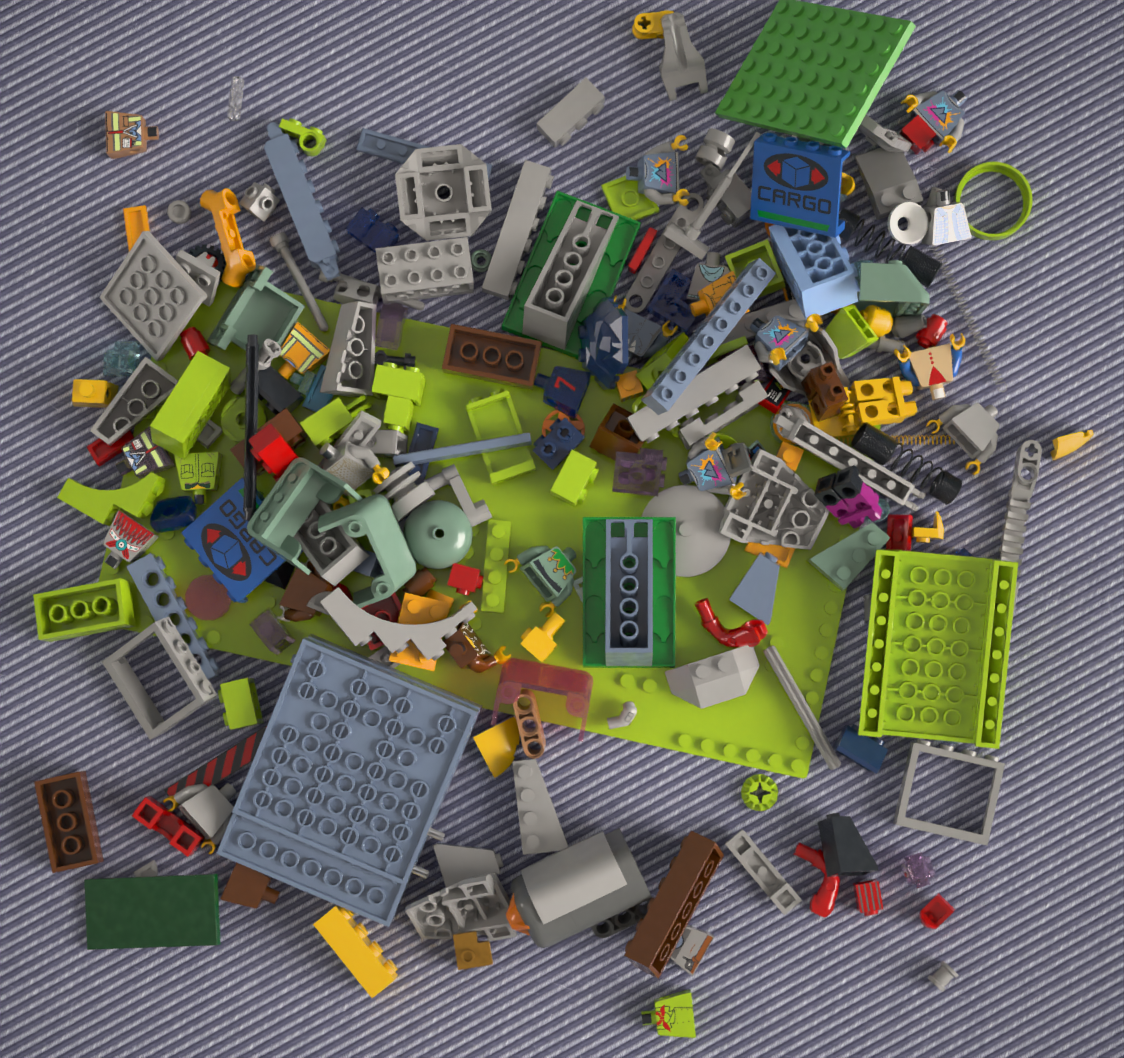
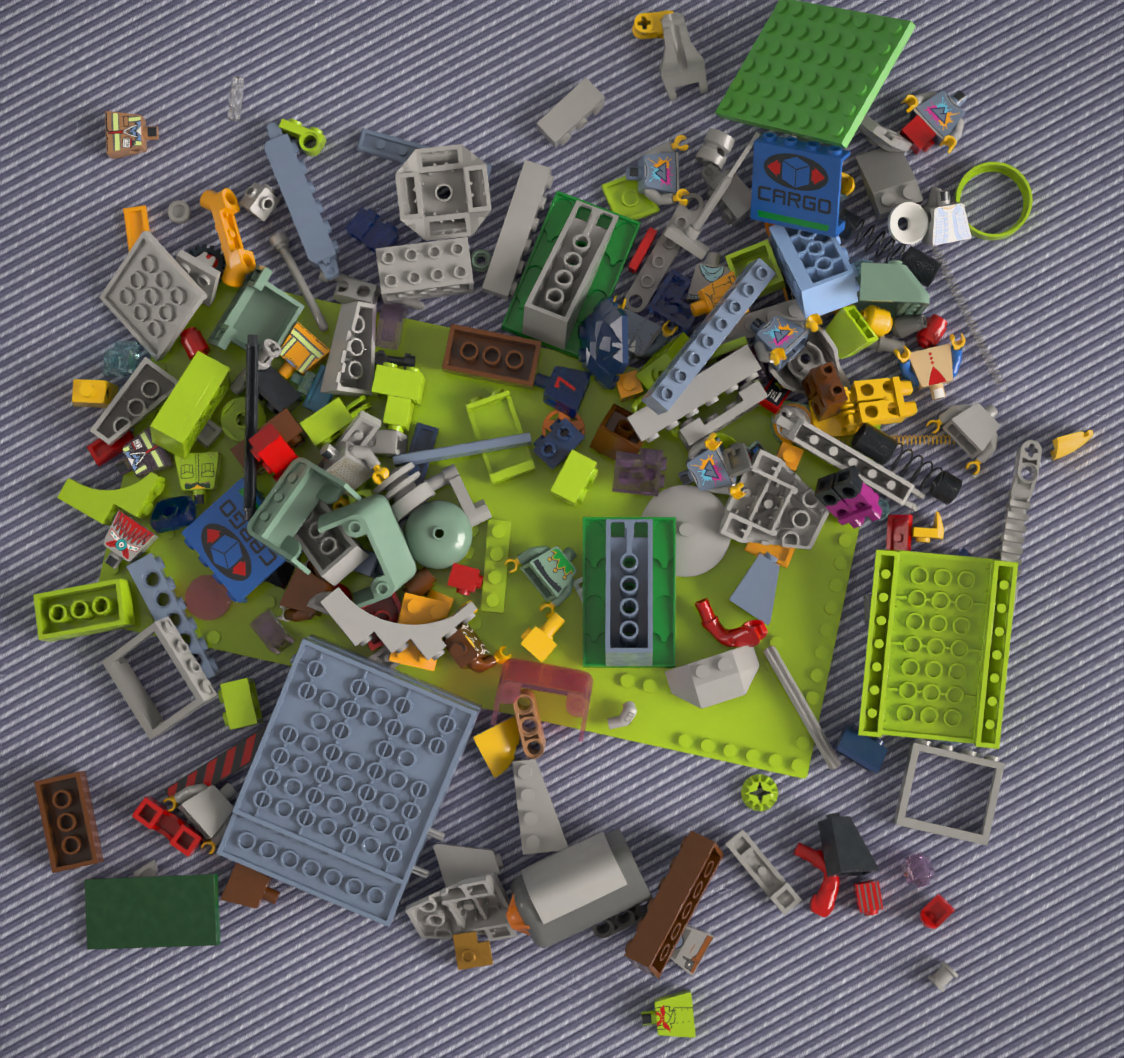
(356, 950): yellow brick -> none
(849, 556): sand green wedge -> none

